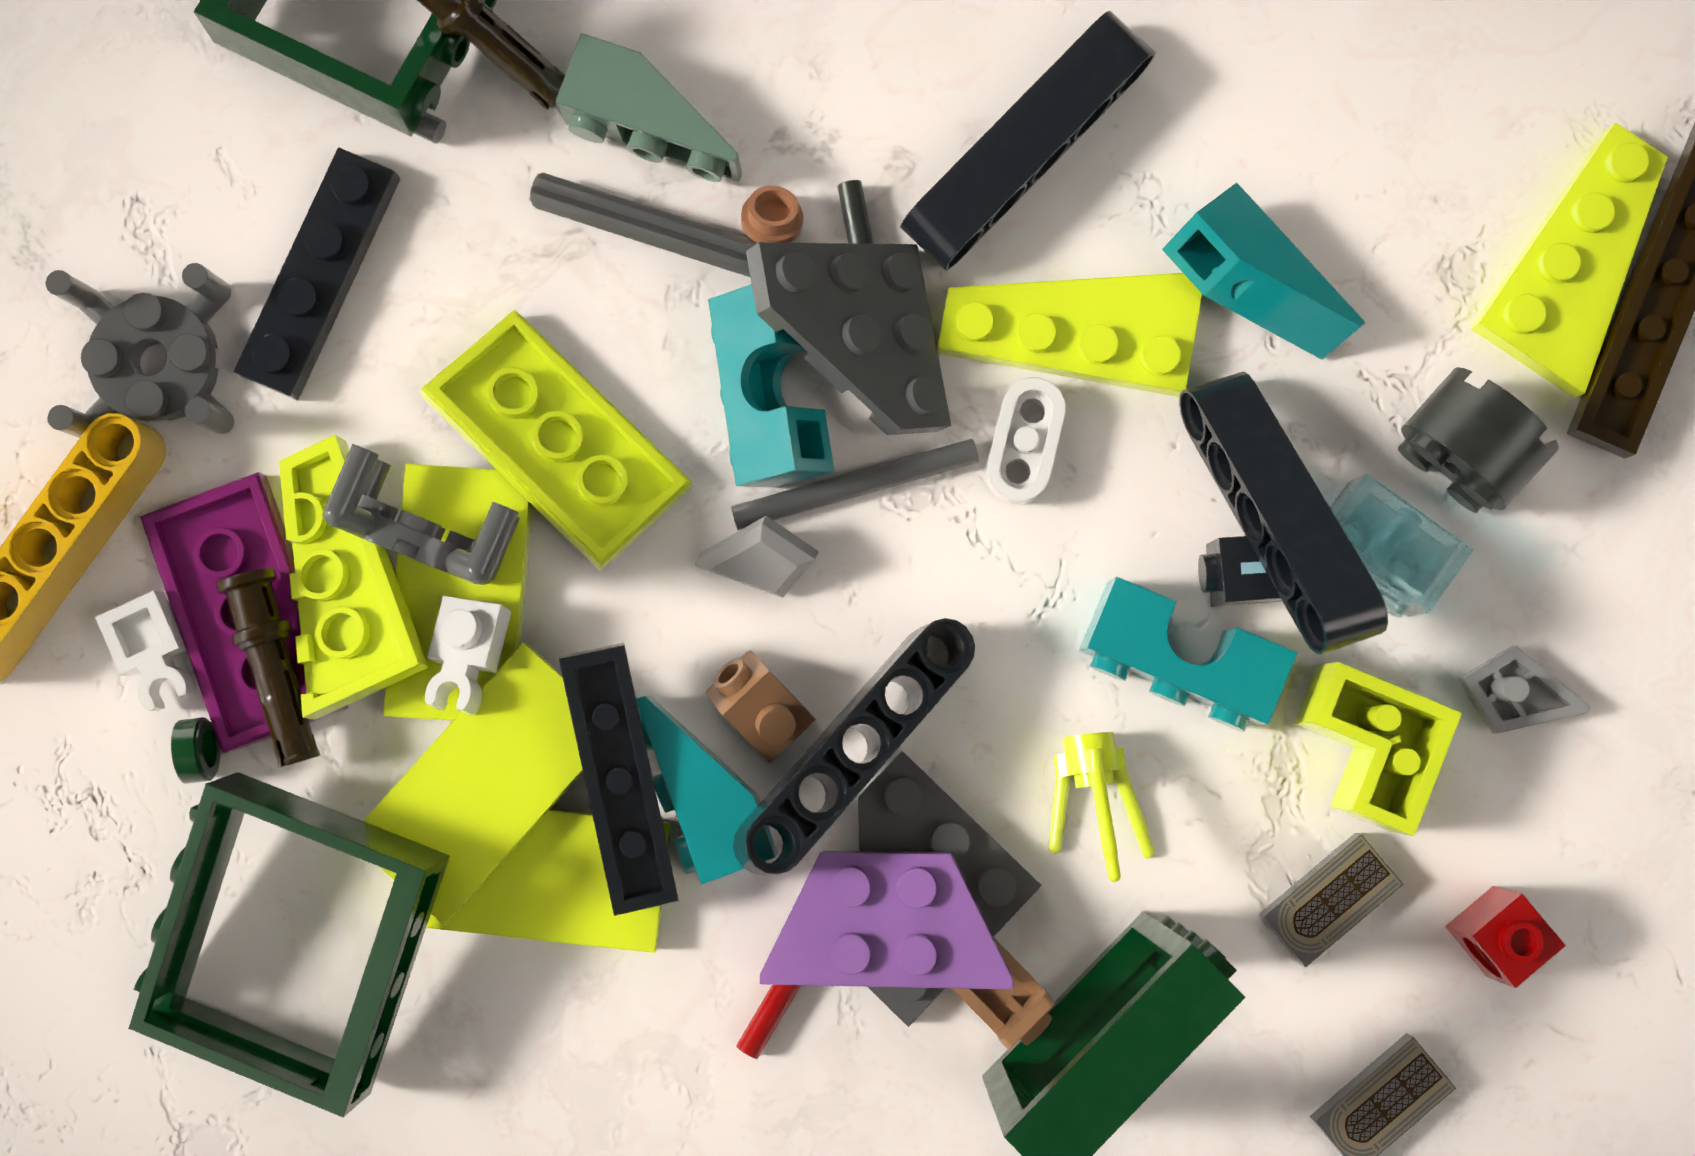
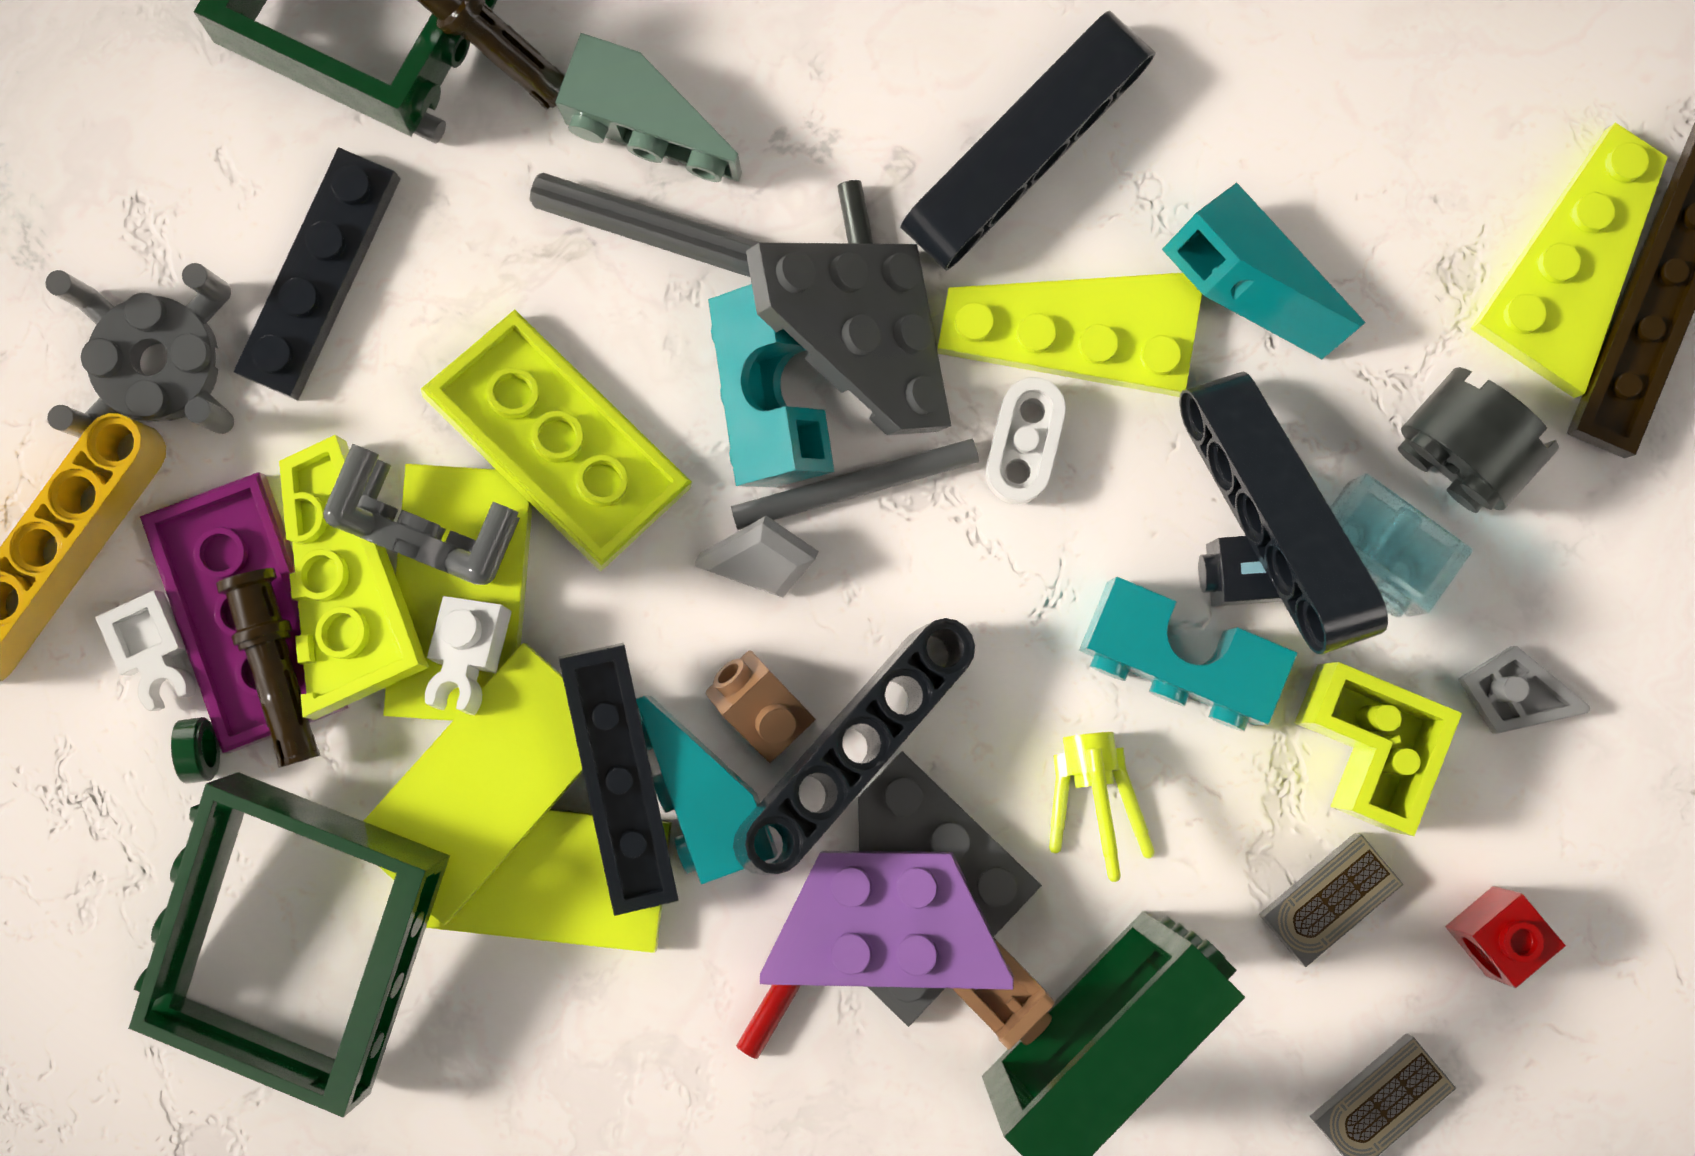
(772, 216): nougat plate -> none

